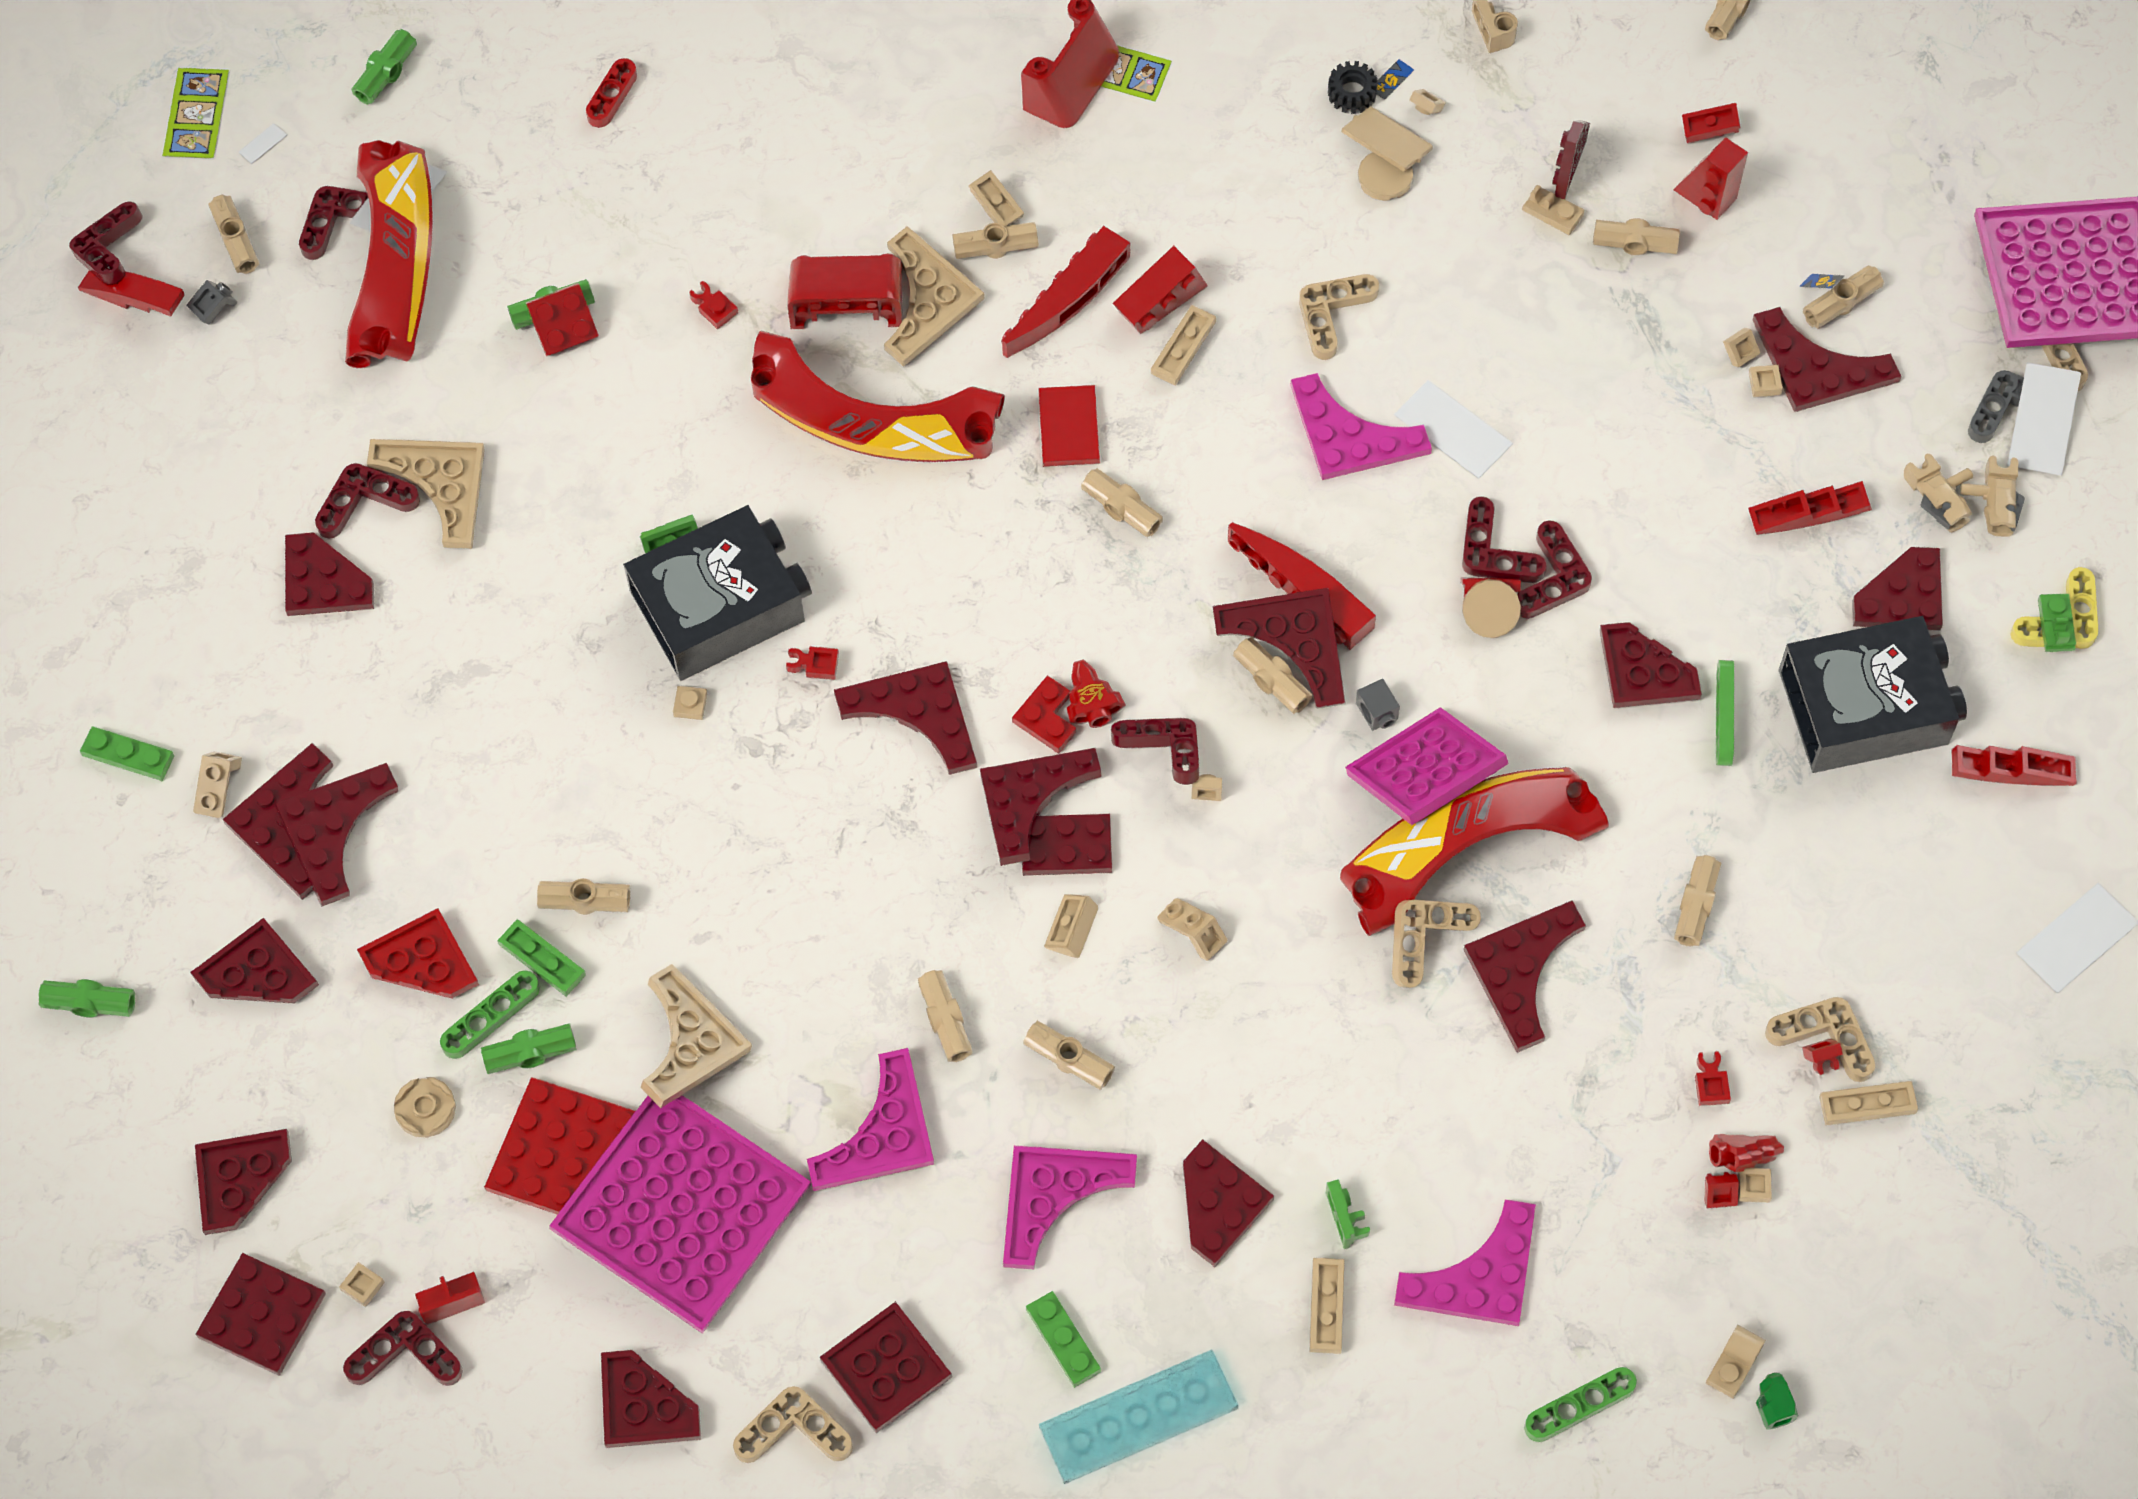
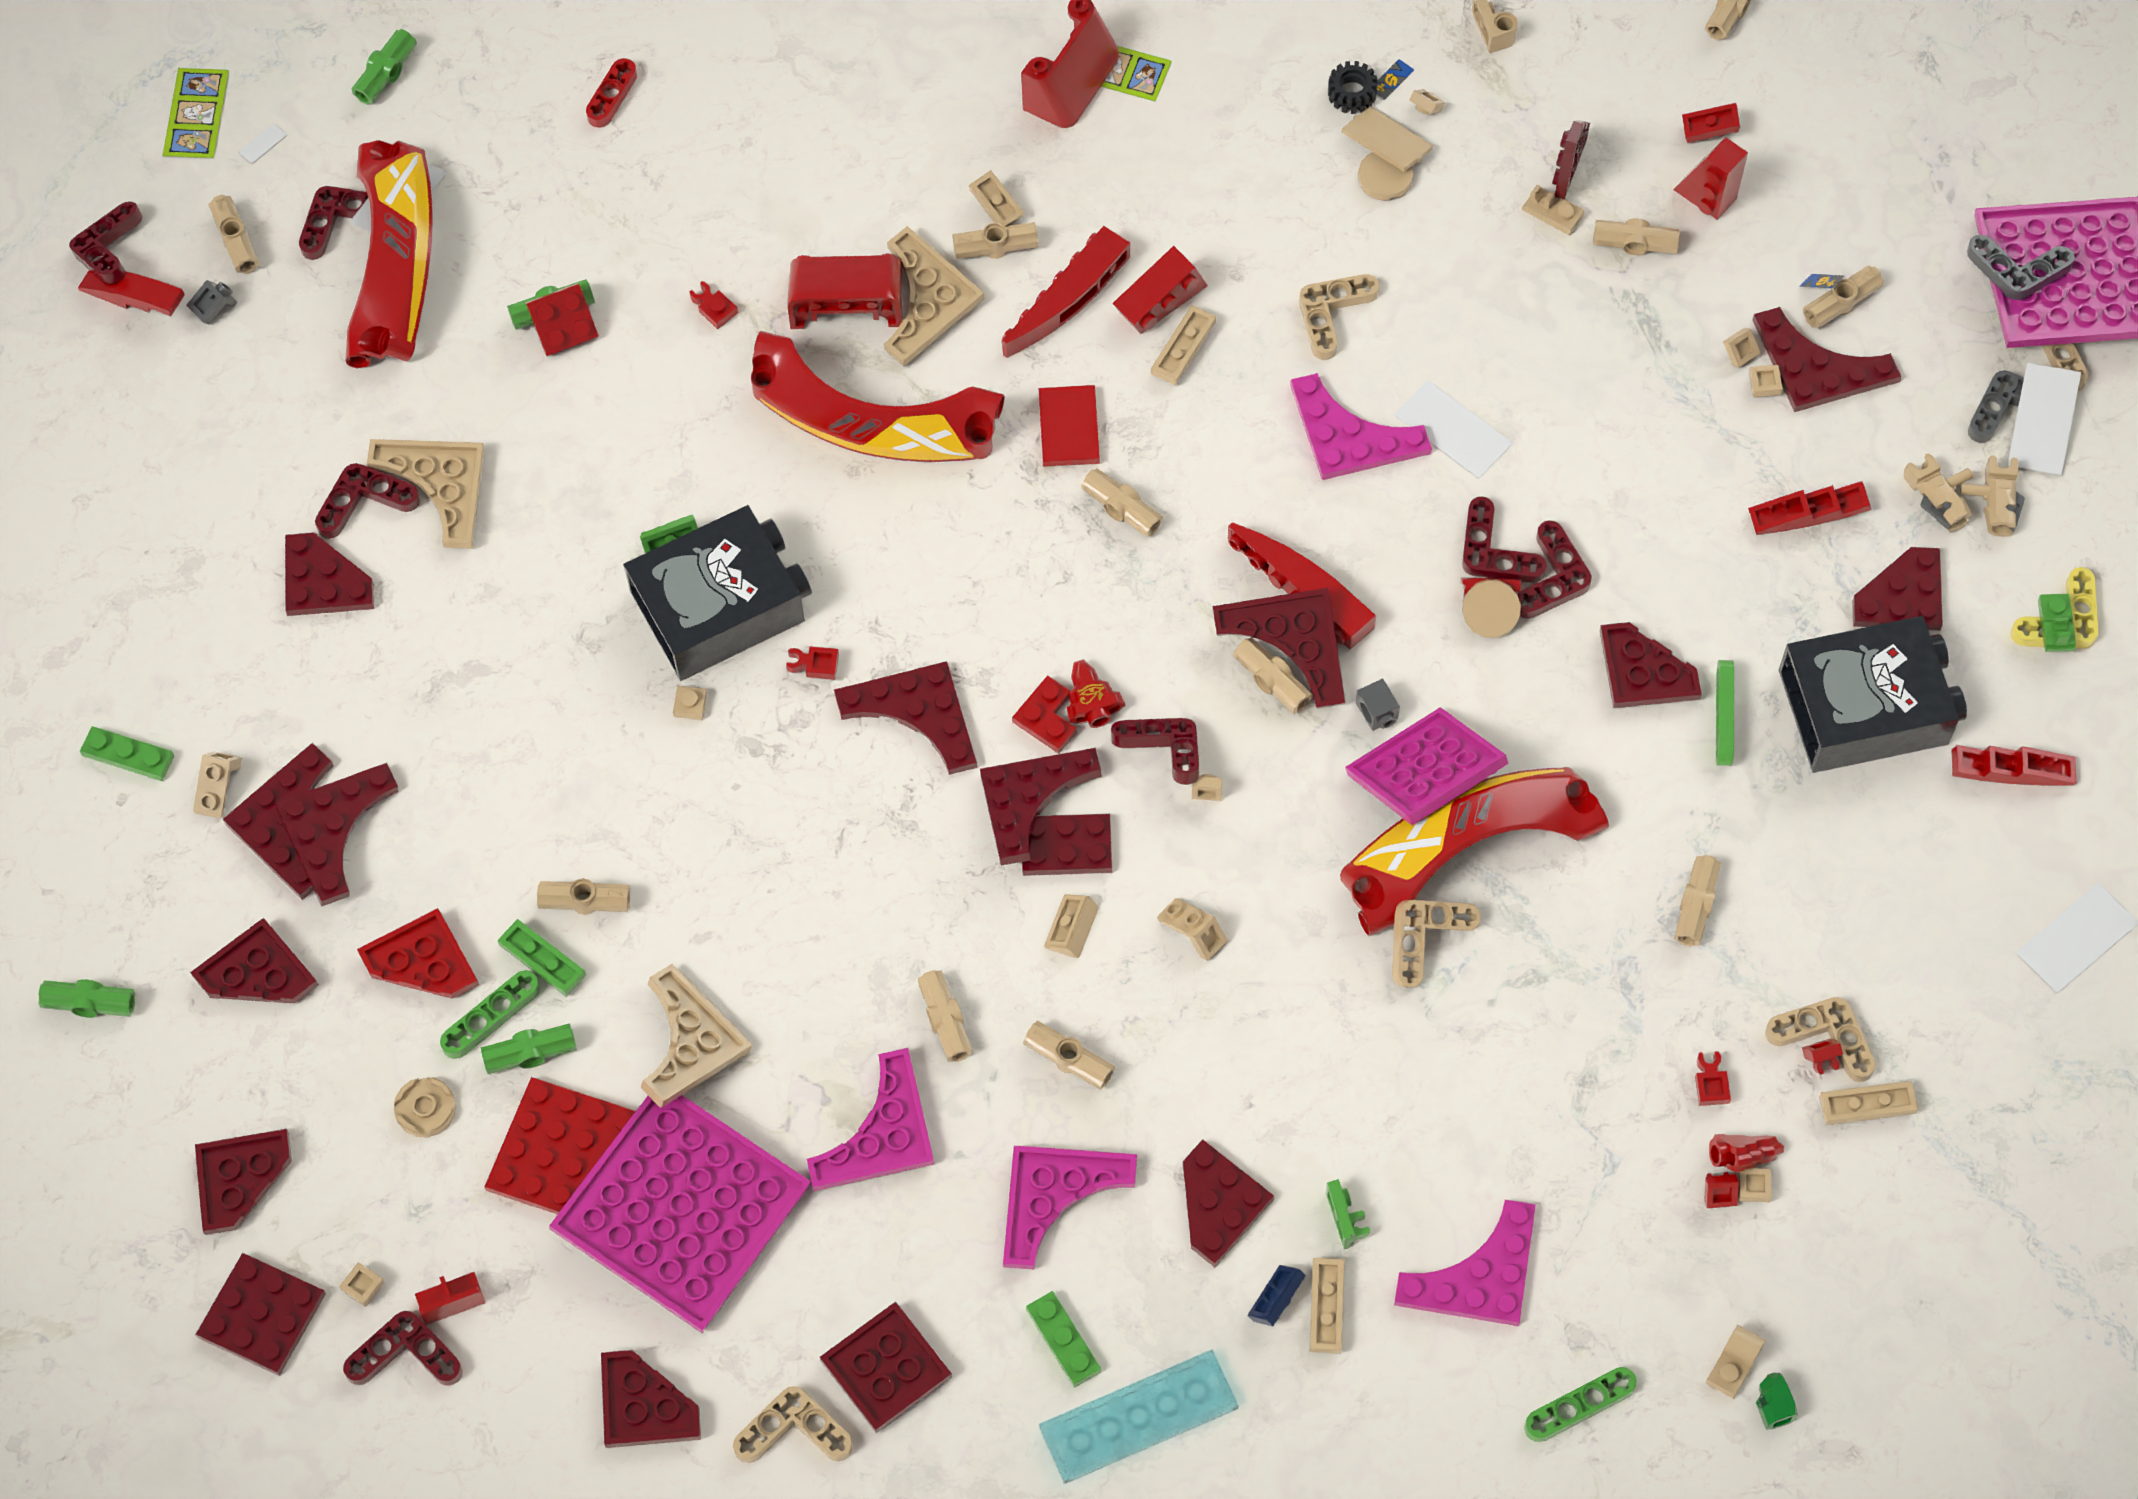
(1276, 1295): none -> dark blue plate
(1511, 964): dark red plate -> none
(2020, 275): none -> dark grey beam

